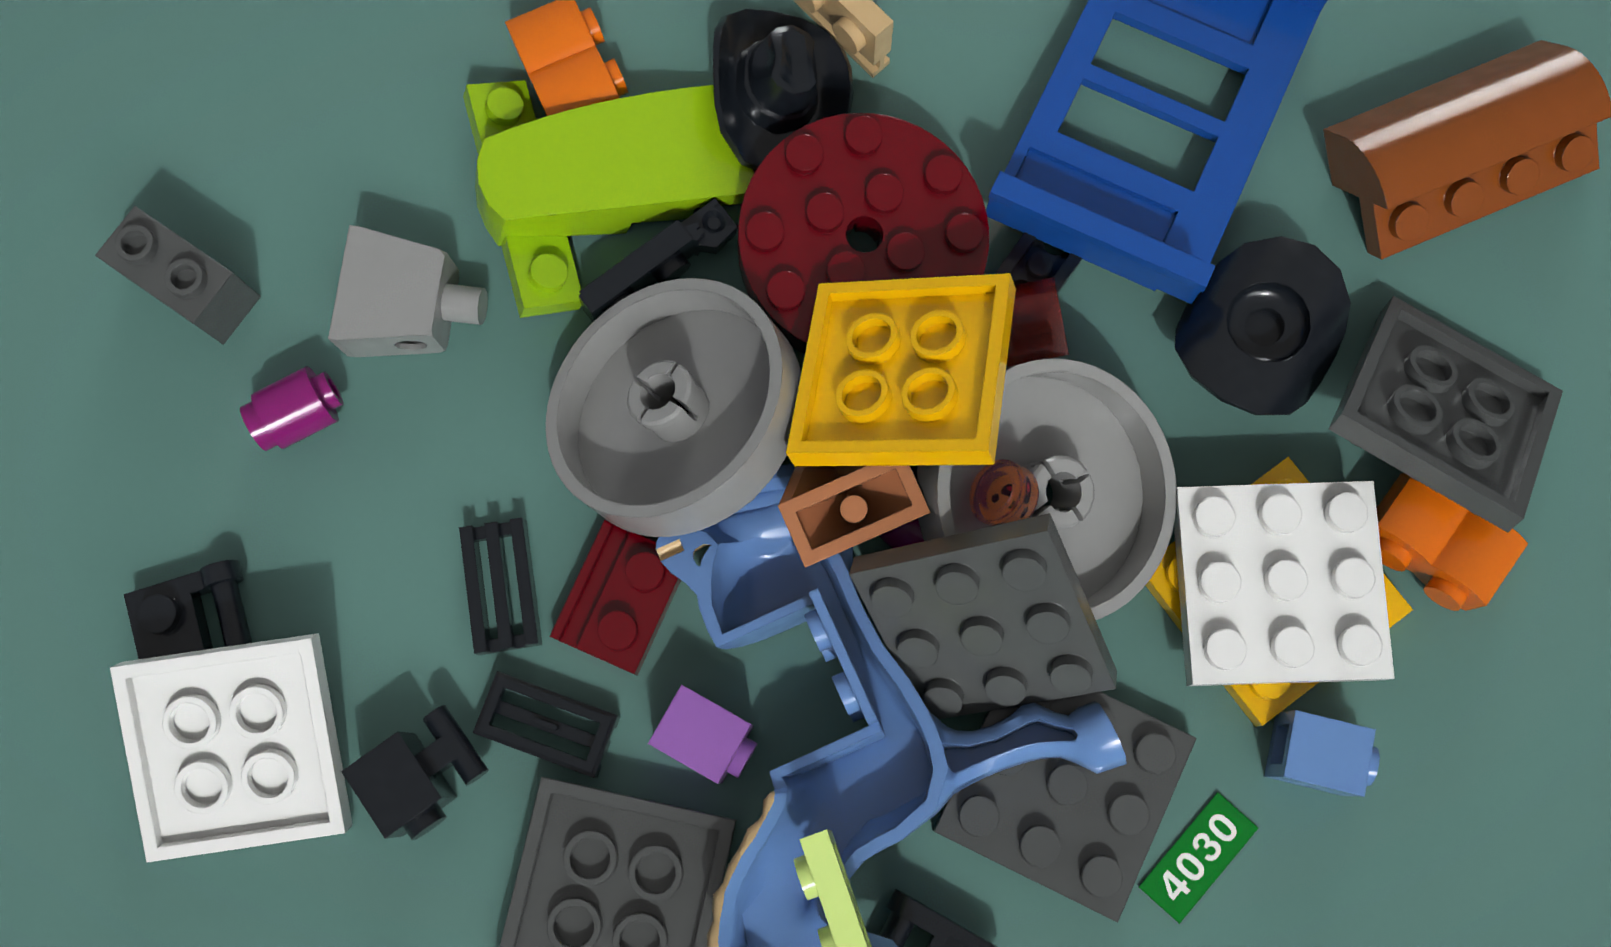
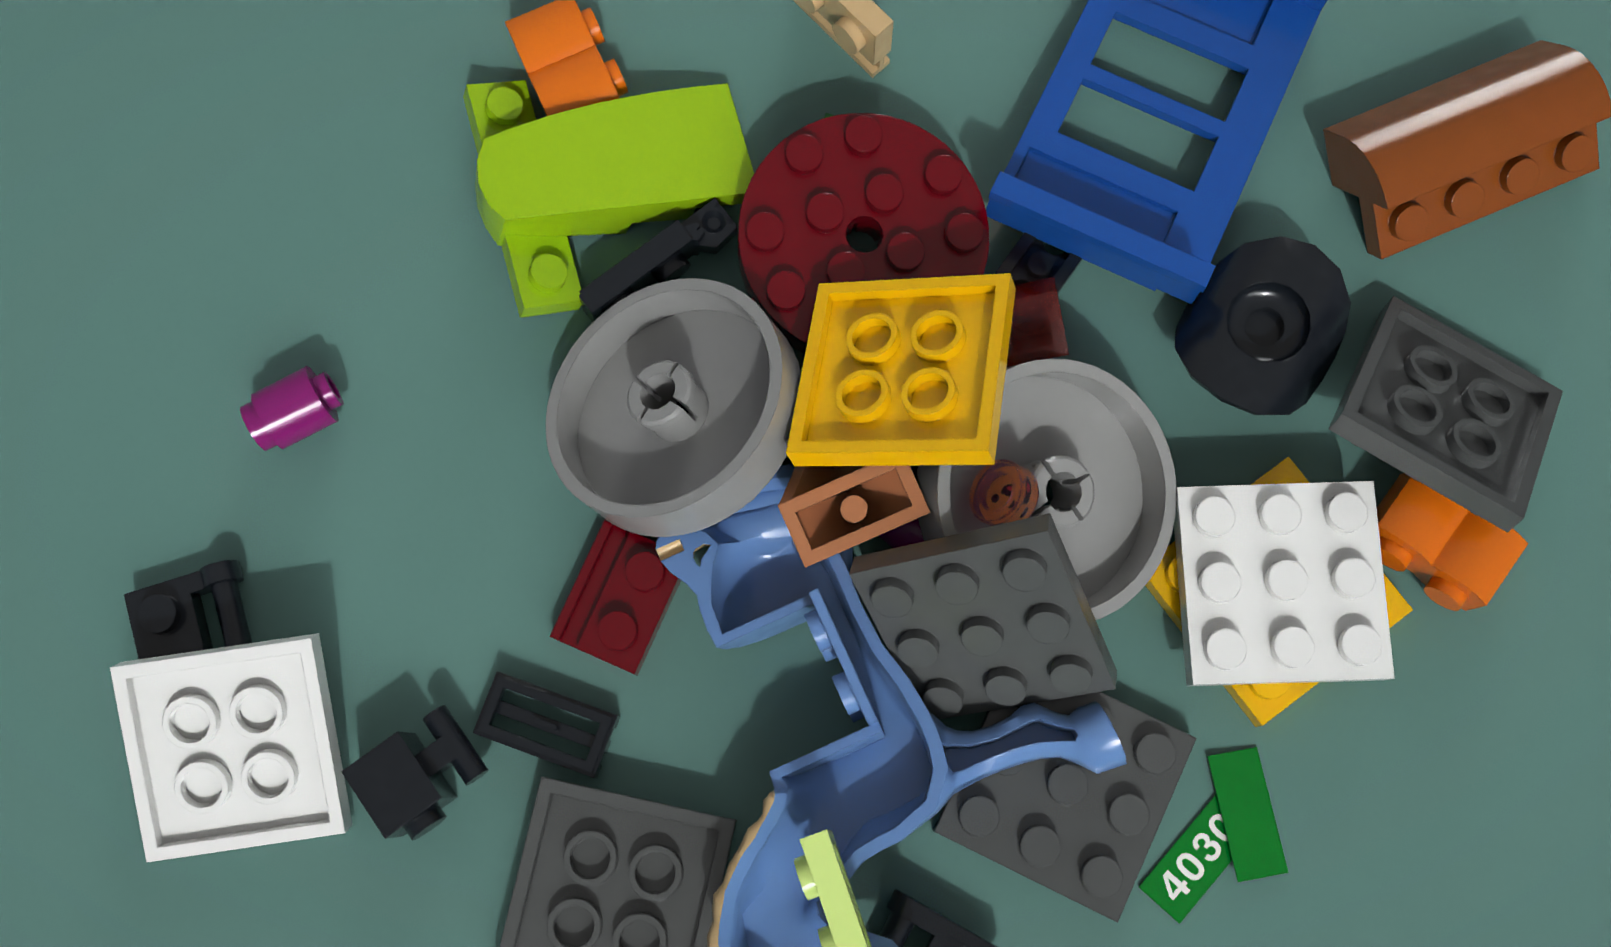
(178, 275): dark grey brick -> none
(399, 297): light grey torso -> none
(492, 533): black tile -> none
(704, 736): medium lavender brick -> none
(774, 79): black hat -> none
(1247, 814): none -> green sticker
(1322, 753): medium blue brick -> none

